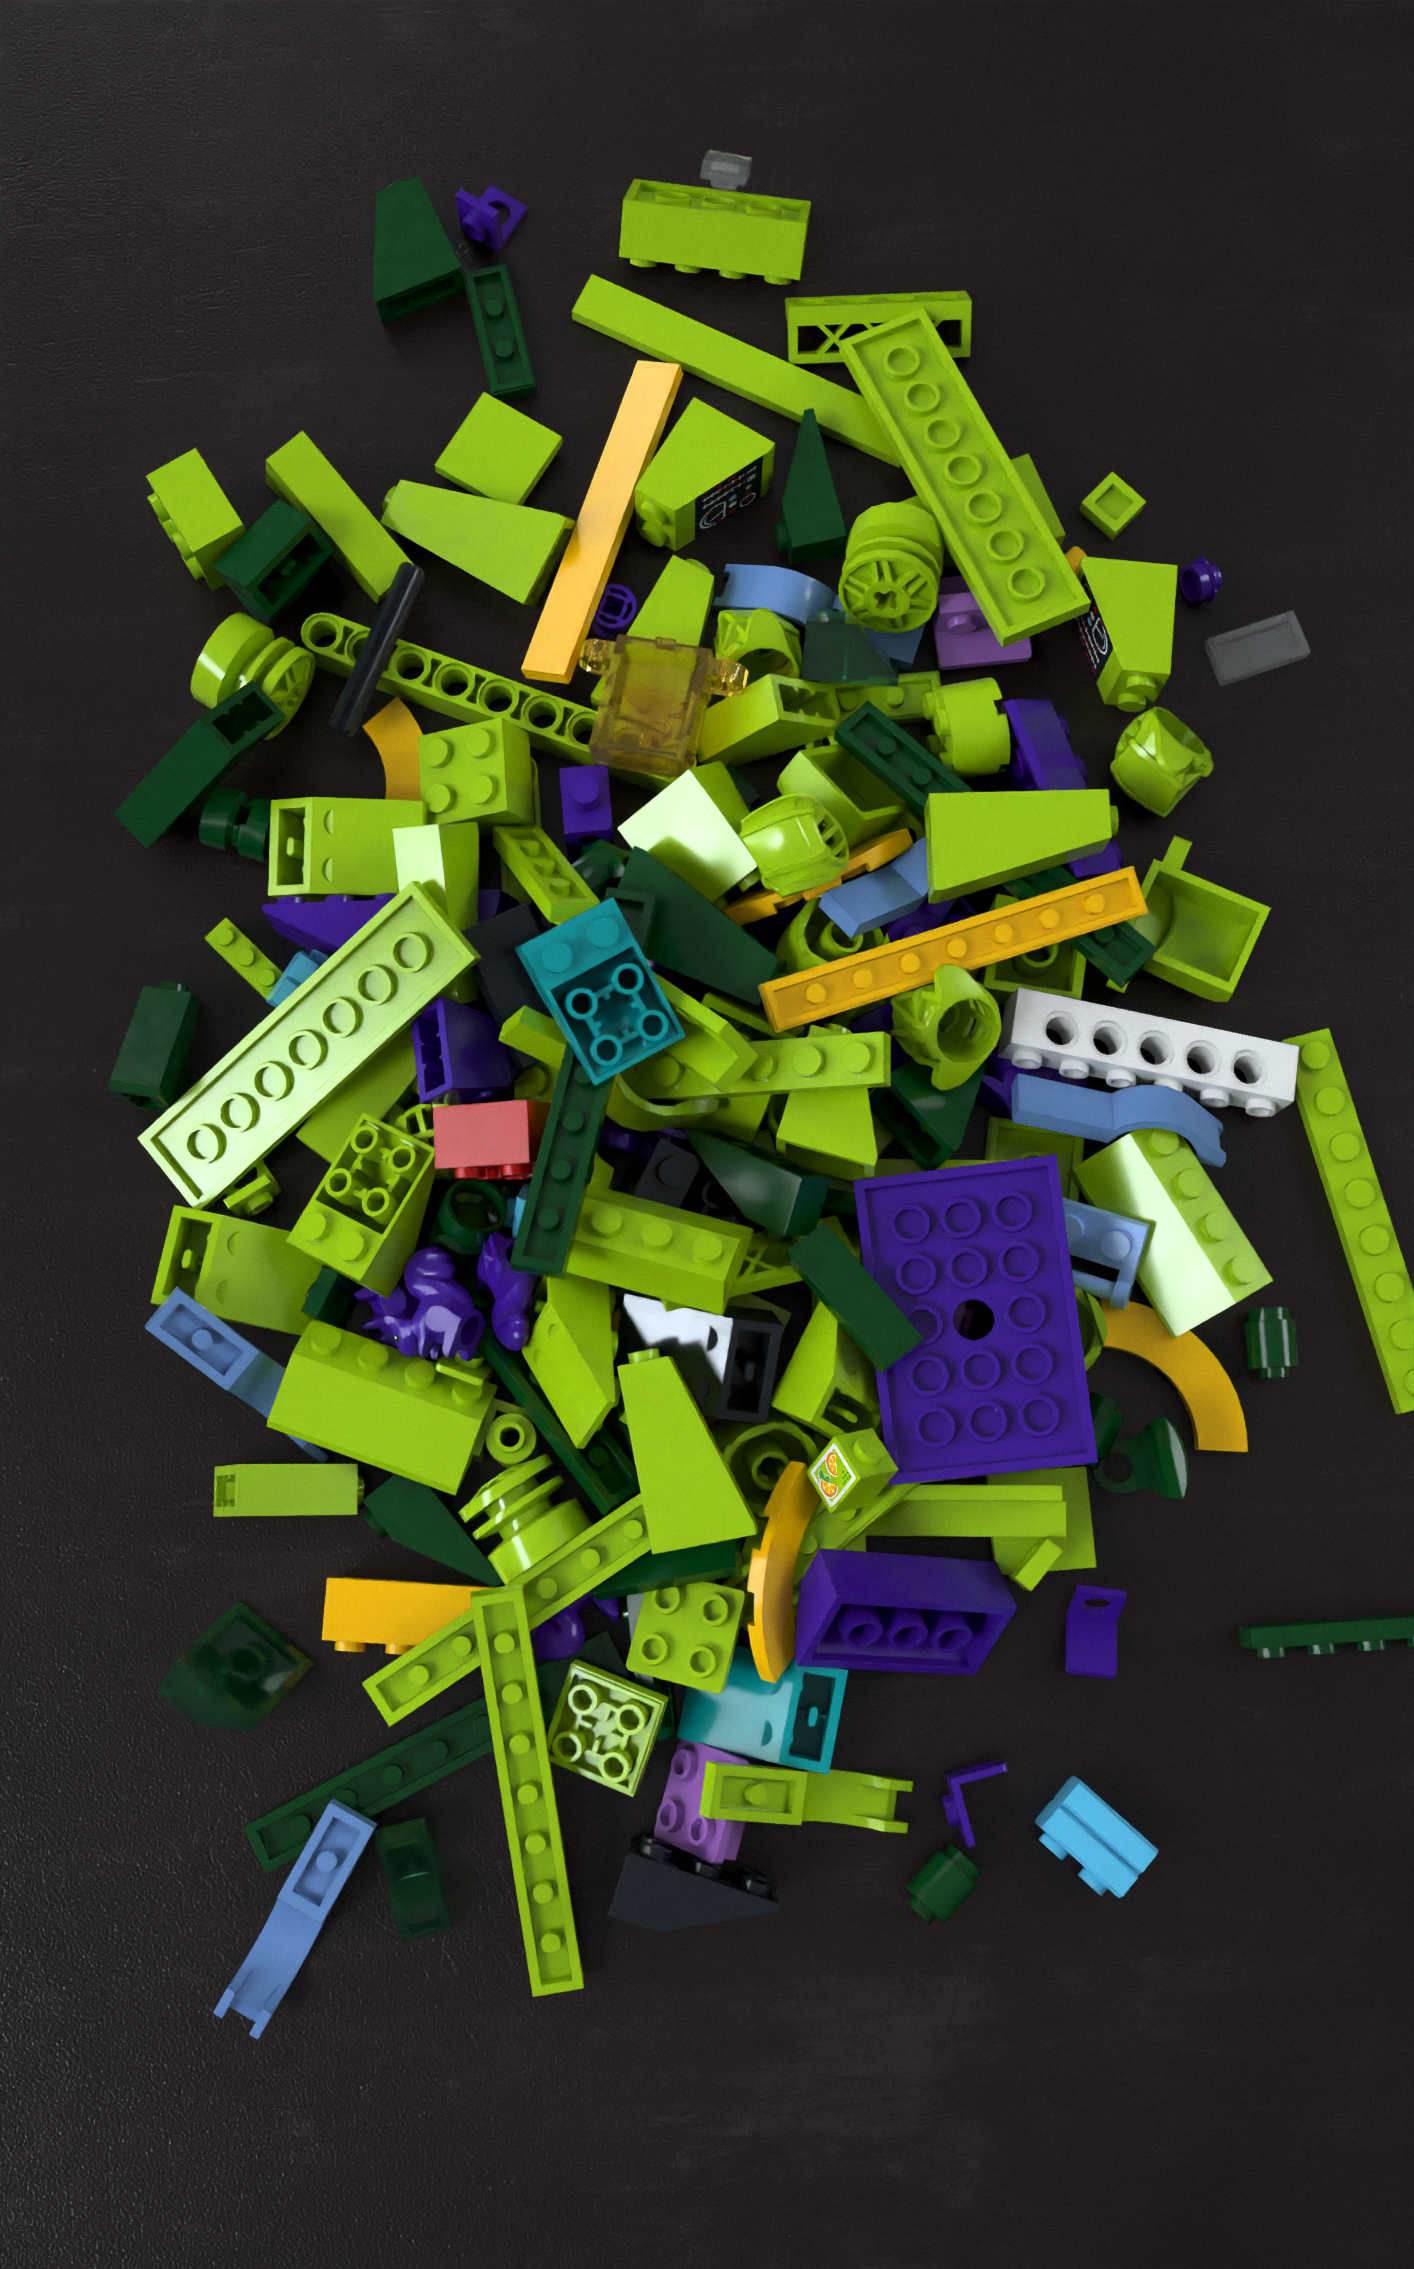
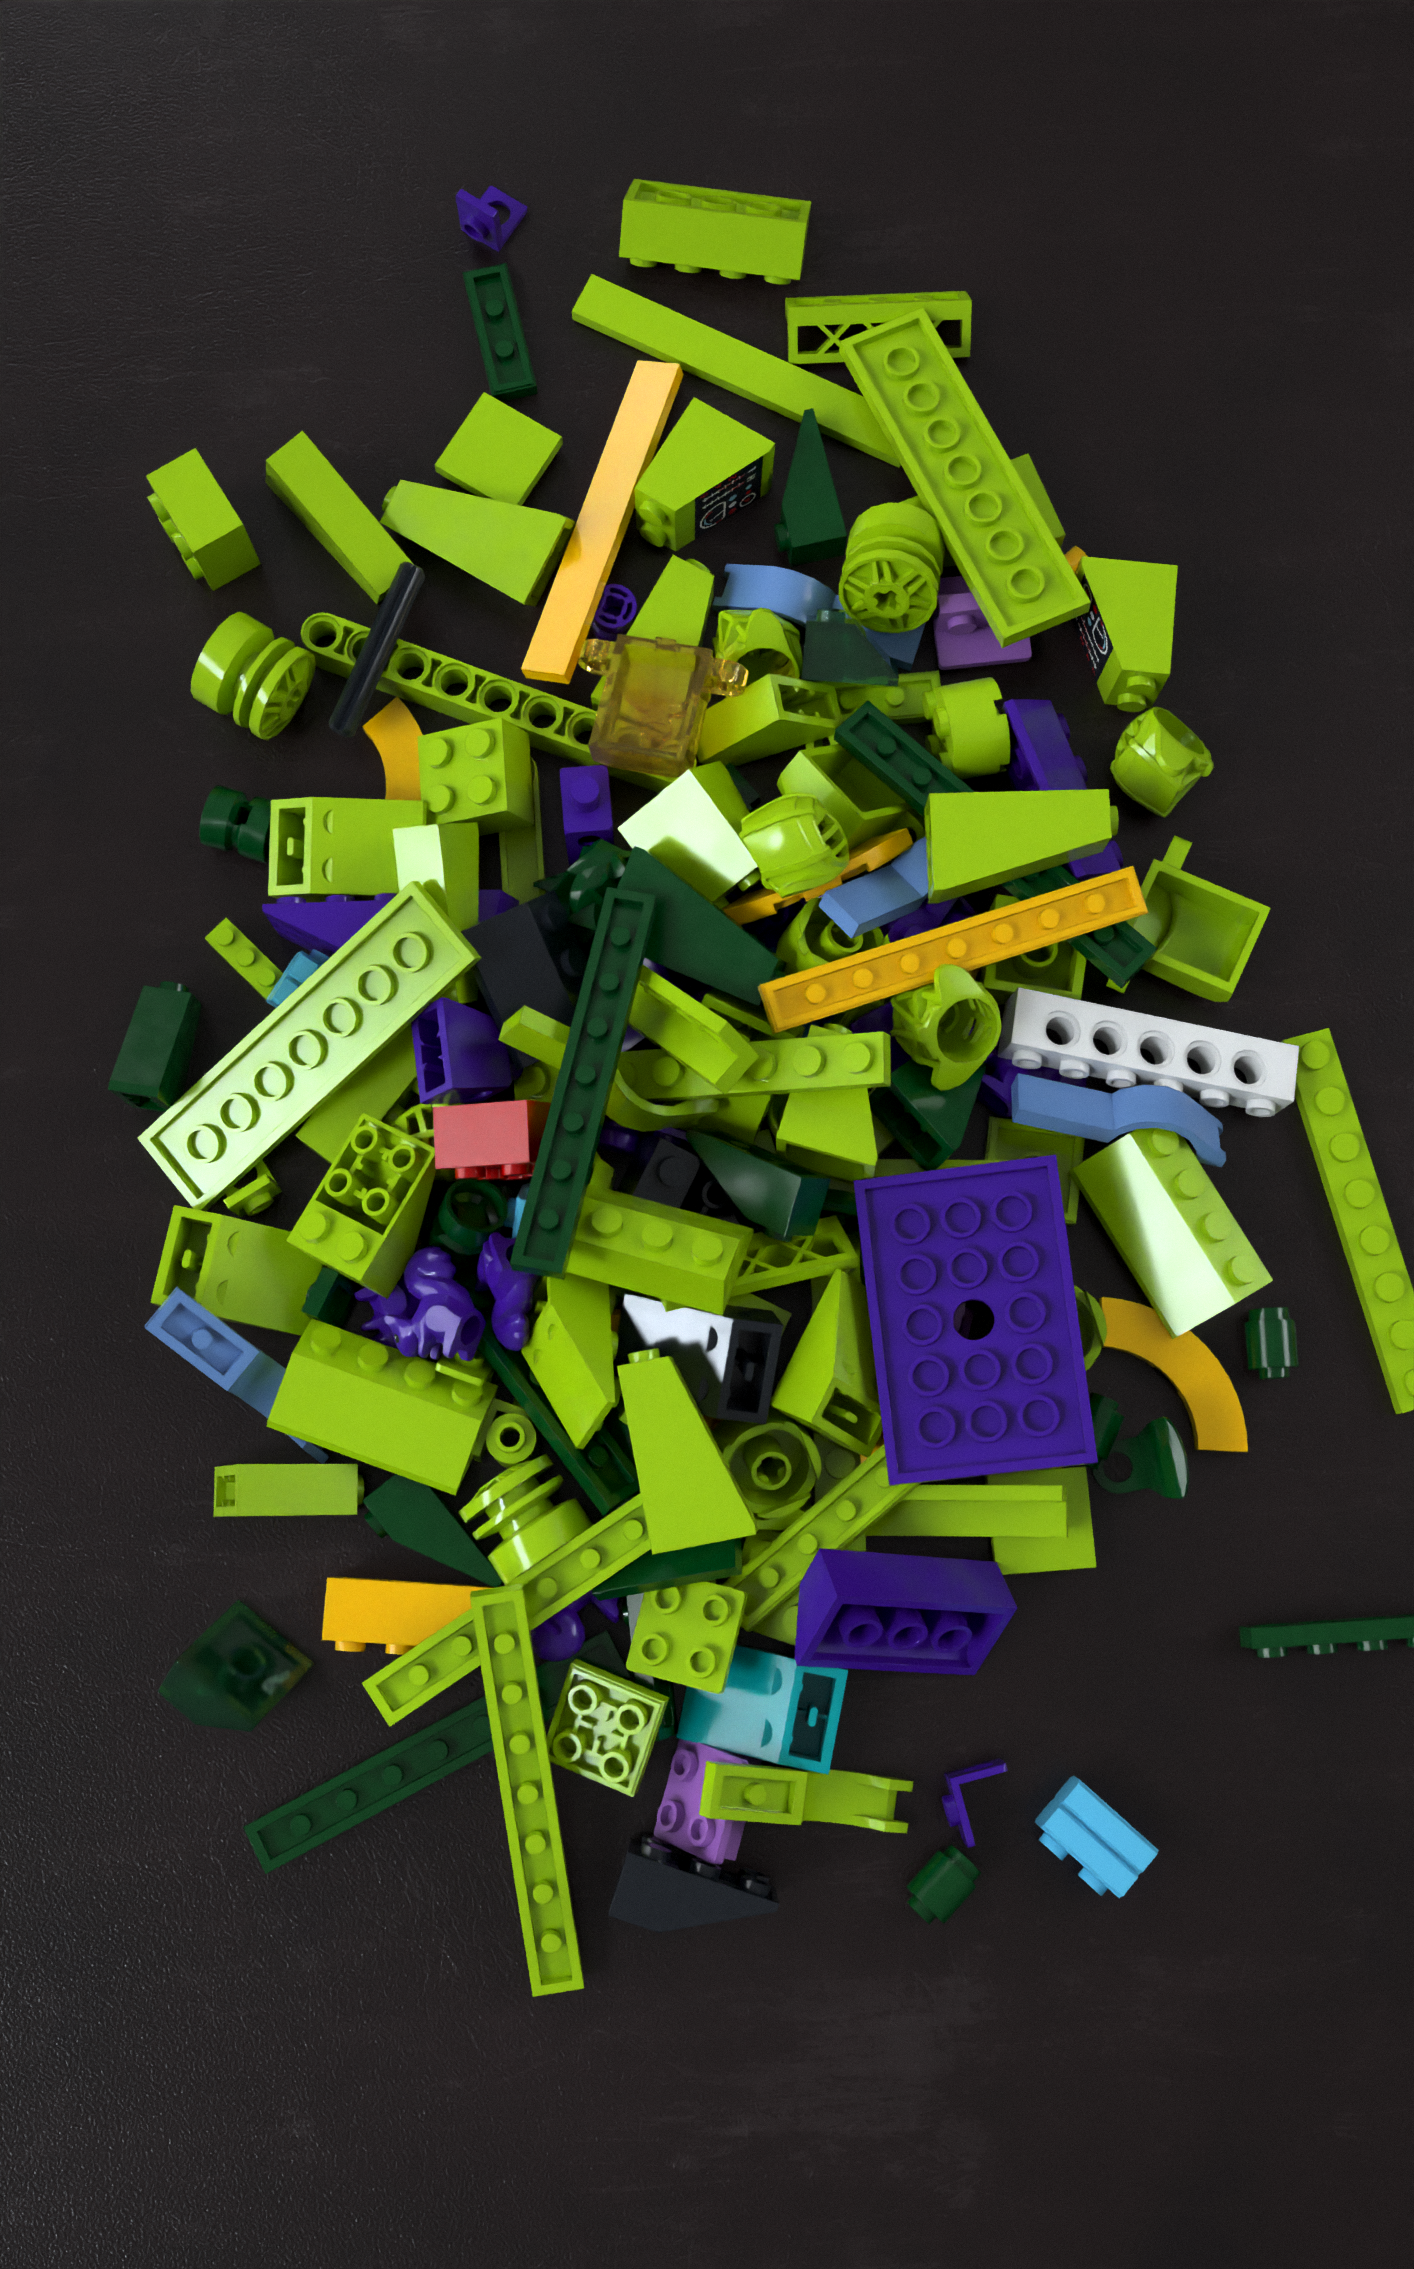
(199, 763): dark green slope -> none
(275, 561): dark green slope -> none
(298, 1915): medium blue piece -> none
(411, 253): dark green slope -> none
(414, 1879): clear green slope -> none
(543, 871): lime plate -> none
(601, 991): teal slope -> none
(726, 169): clear plate -> none
(773, 1569): yellow tile -> none
(851, 1470): lime brick -> none
(853, 1297): dark green tile -> none
(1035, 1564): lime tile -> none
(1093, 1632): dark purple bracket -> none
(1107, 1241): light blue plate -> none
(1112, 505): lime tile -> none
(1200, 581): dark purple plate -> none
(1257, 648): clear tile -> none

